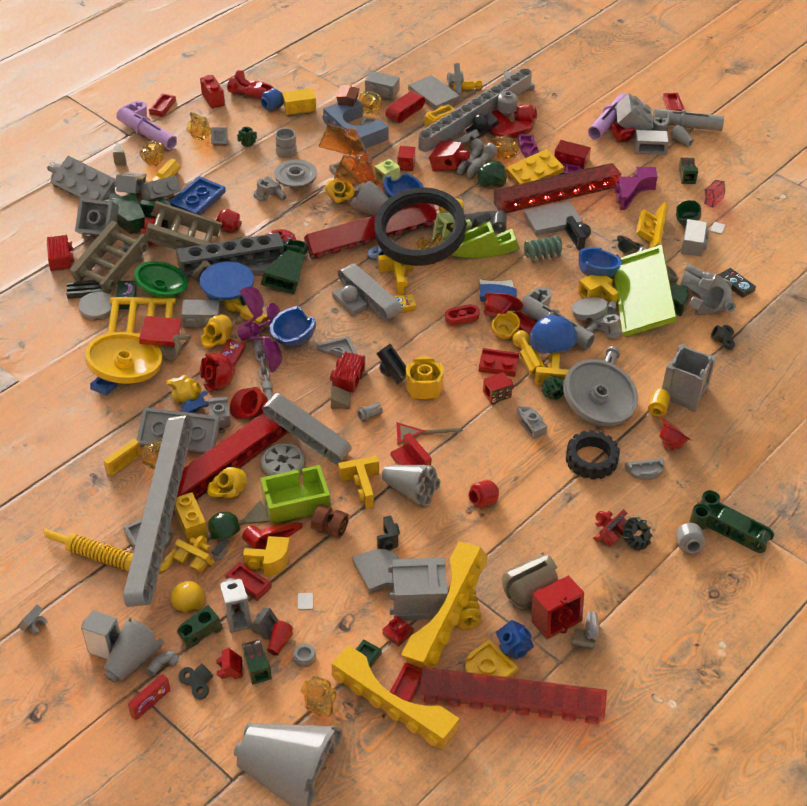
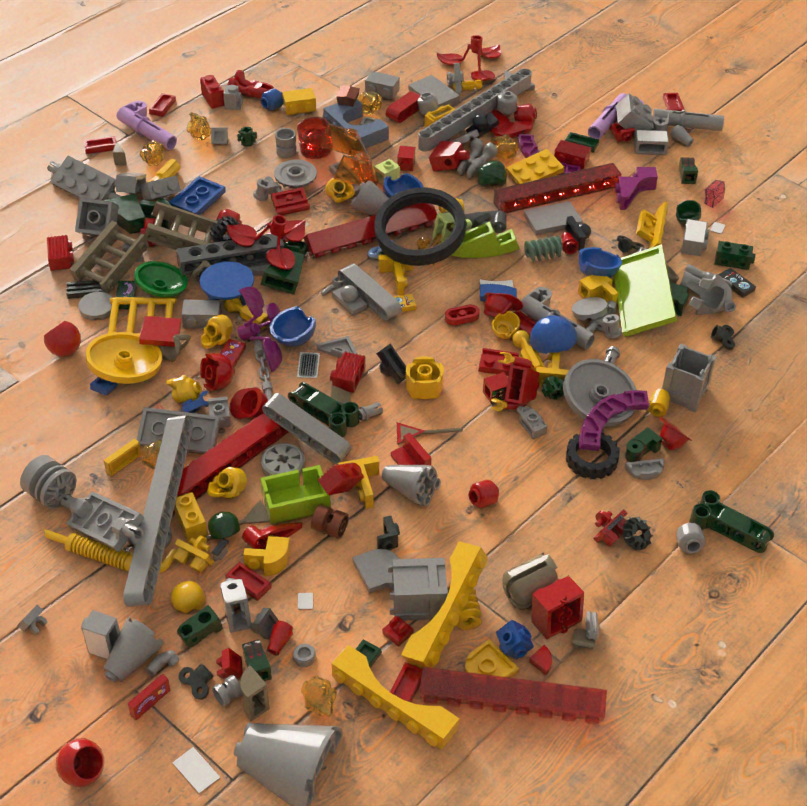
(47, 481): none -> light grey wheel
(63, 339): none -> red helmet
(80, 762): none -> red helmet
(99, 145): none -> red tile
(103, 520): none -> light grey plate
(196, 770): none -> white sticker
(221, 227): none -> black tyre
(228, 690): none -> light grey wheel
(232, 98): none -> light grey brick
(254, 694): none -> dark tan brick
(281, 258): none -> red plant
(290, 201): none -> red plate
(308, 365): none -> sticker
(310, 134): none -> clear red wheel
(326, 409): none -> dark green piece
(336, 284): none -> light grey hand
(341, 478): none -> red brick
(427, 102): none -> light grey head
(476, 47): none -> red plant
(521, 383): none -> red torso
(542, 660): none -> red tile
(569, 244): none -> red cone
(583, 140): none -> dark green tile
(604, 411): none -> magenta tile
(642, 444): none -> dark green leg
(734, 255): none -> dark green brick

